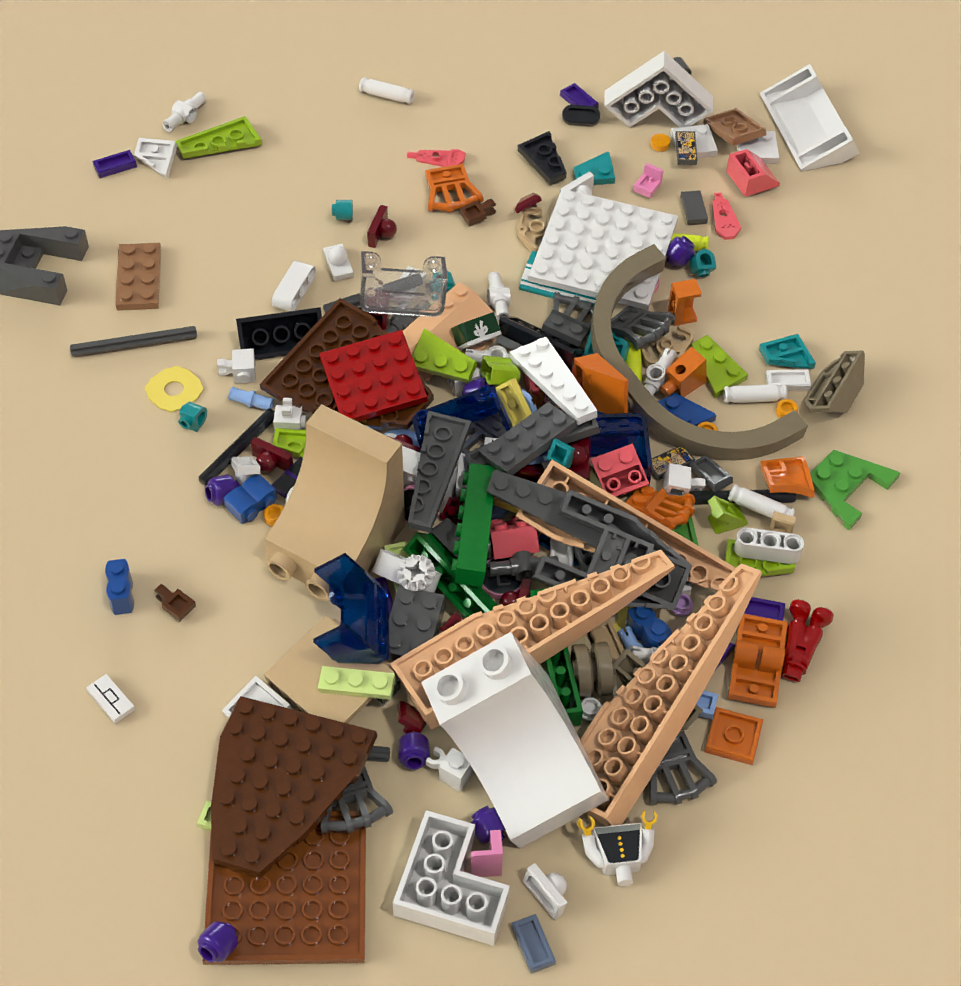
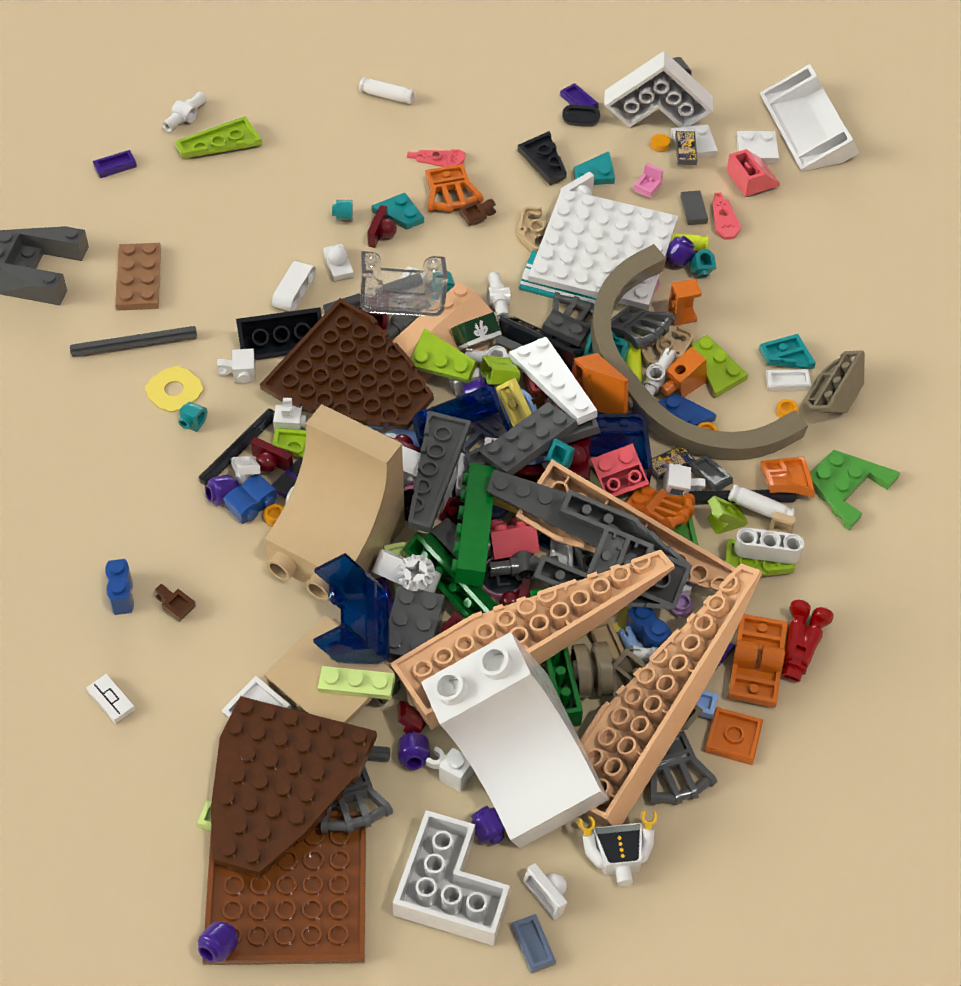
(156, 154): white wing -> none
(251, 398): light blue pin -> none
(373, 377): red plate -> none
(401, 211): none -> teal wing
(488, 862): bright pink panel -> none
(528, 201): dark red piece -> none
(590, 708): white plate -> none
(735, 127): medium nougat tile -> none
(755, 393): white axle -> none
(765, 608): dark purple tile -> none

